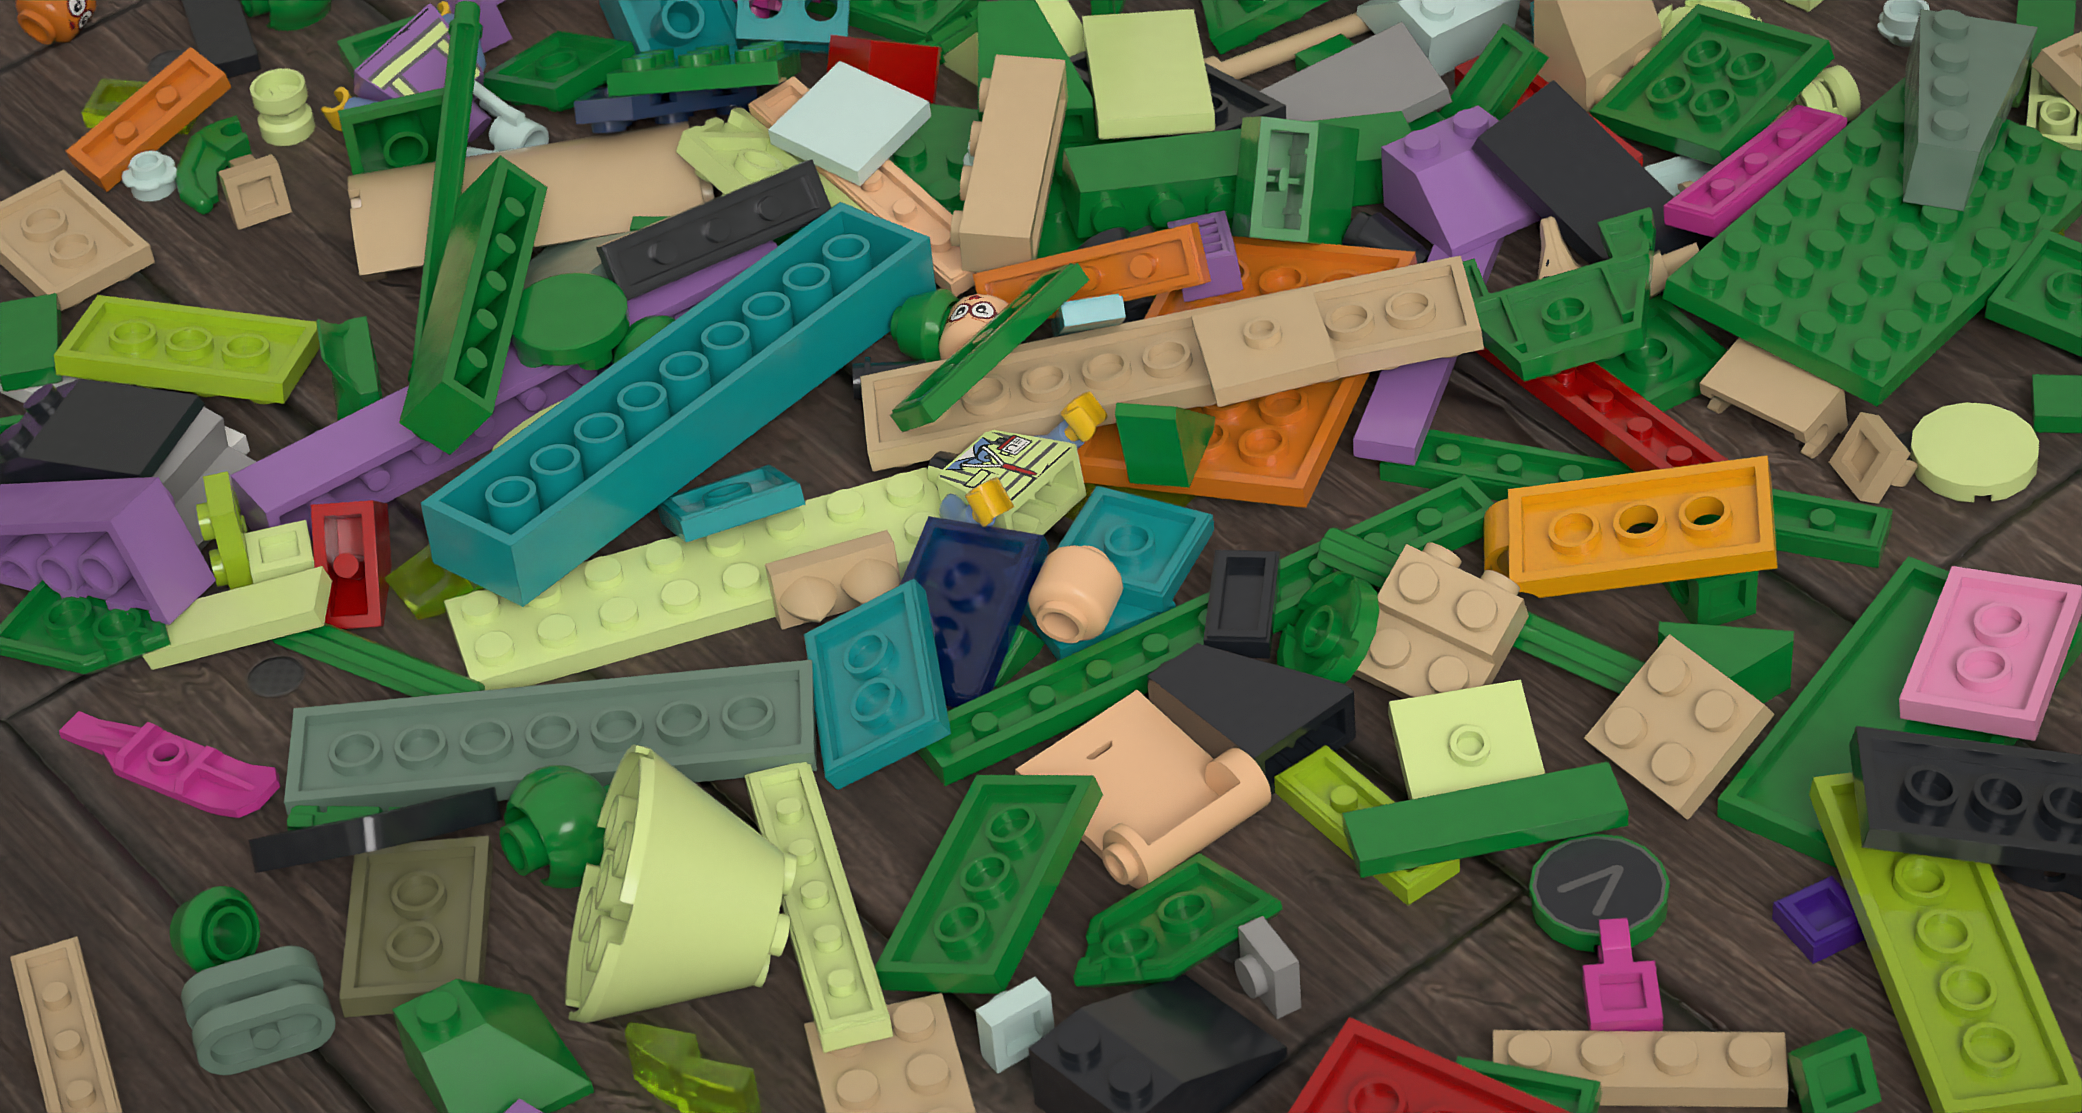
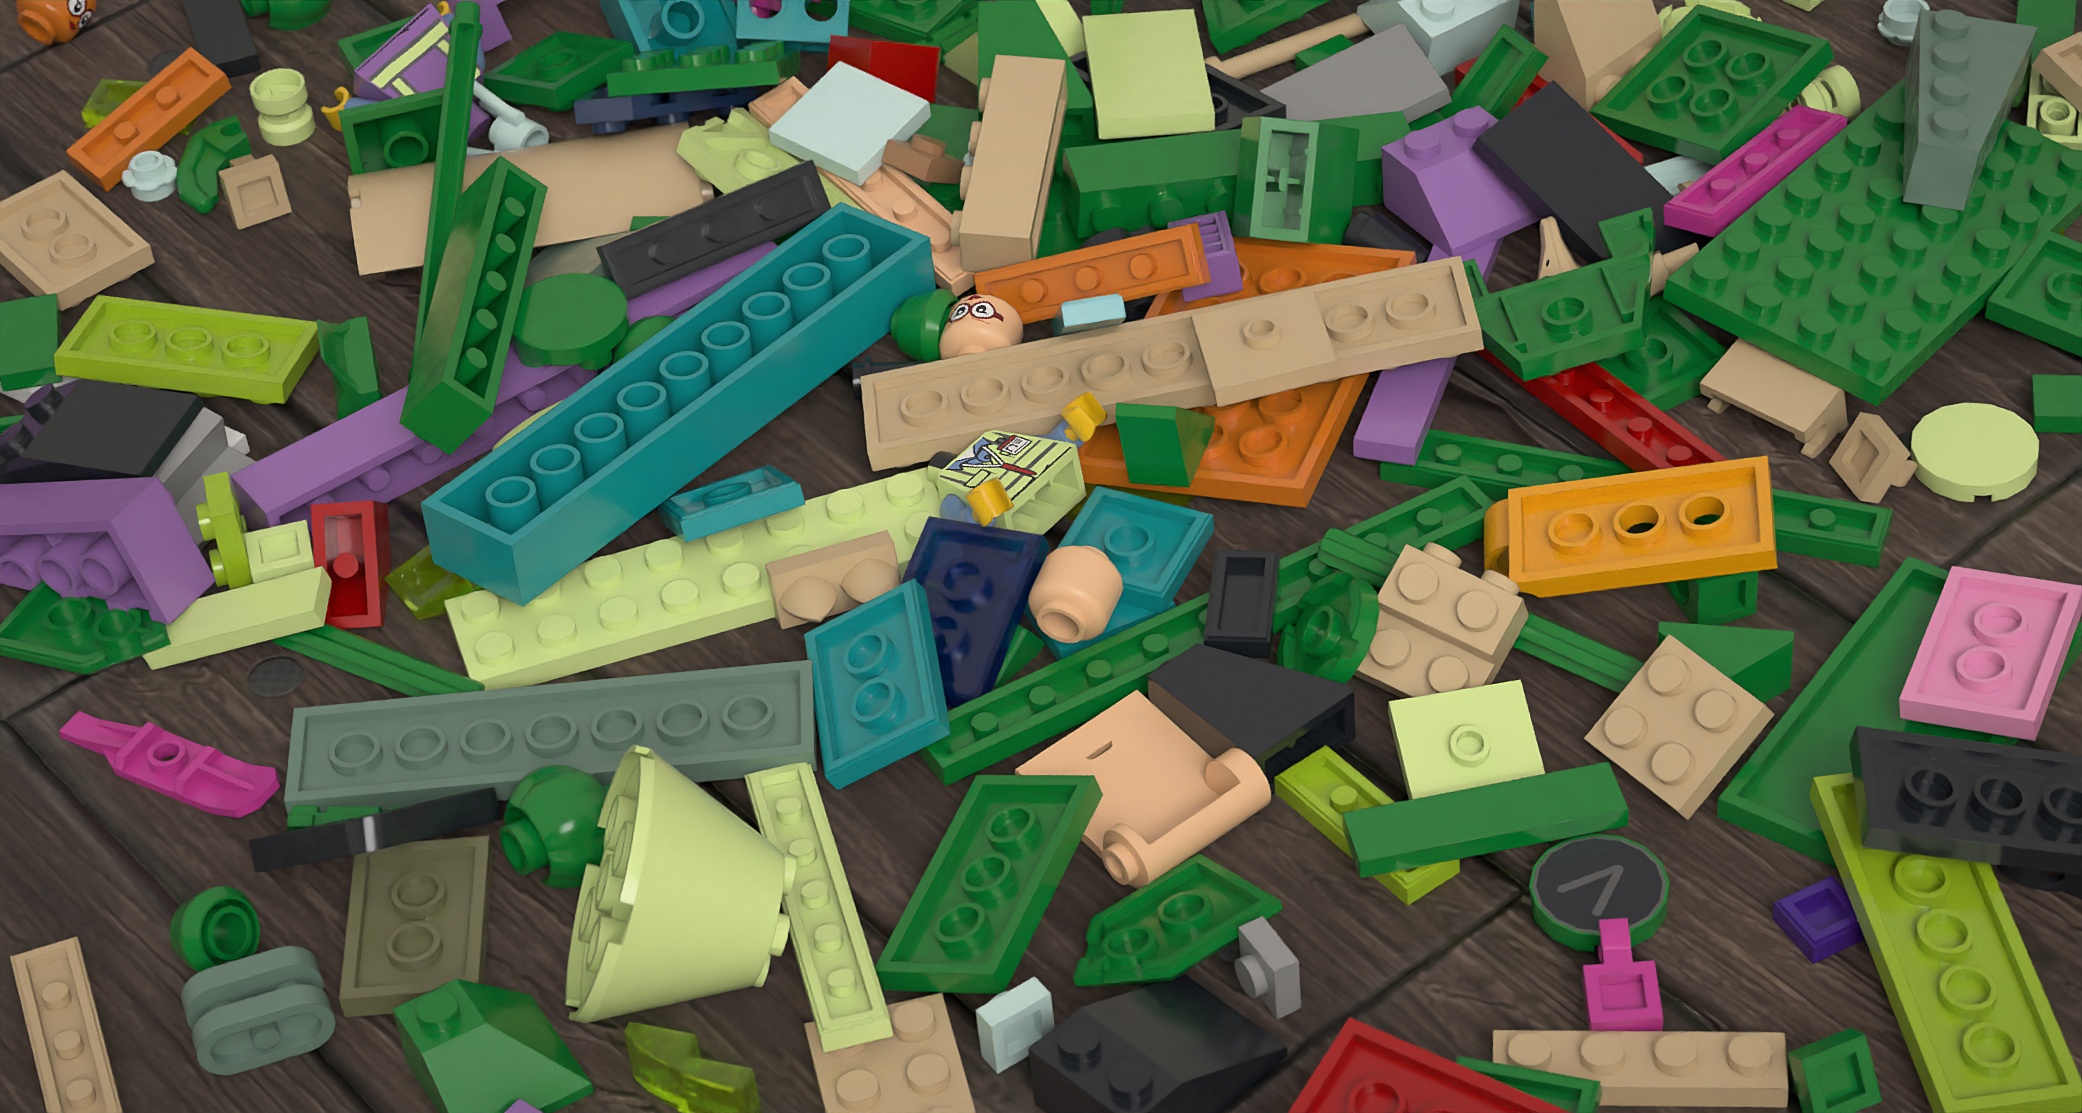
(924, 159): none -> medium nougat plate
(988, 347): green tile -> none

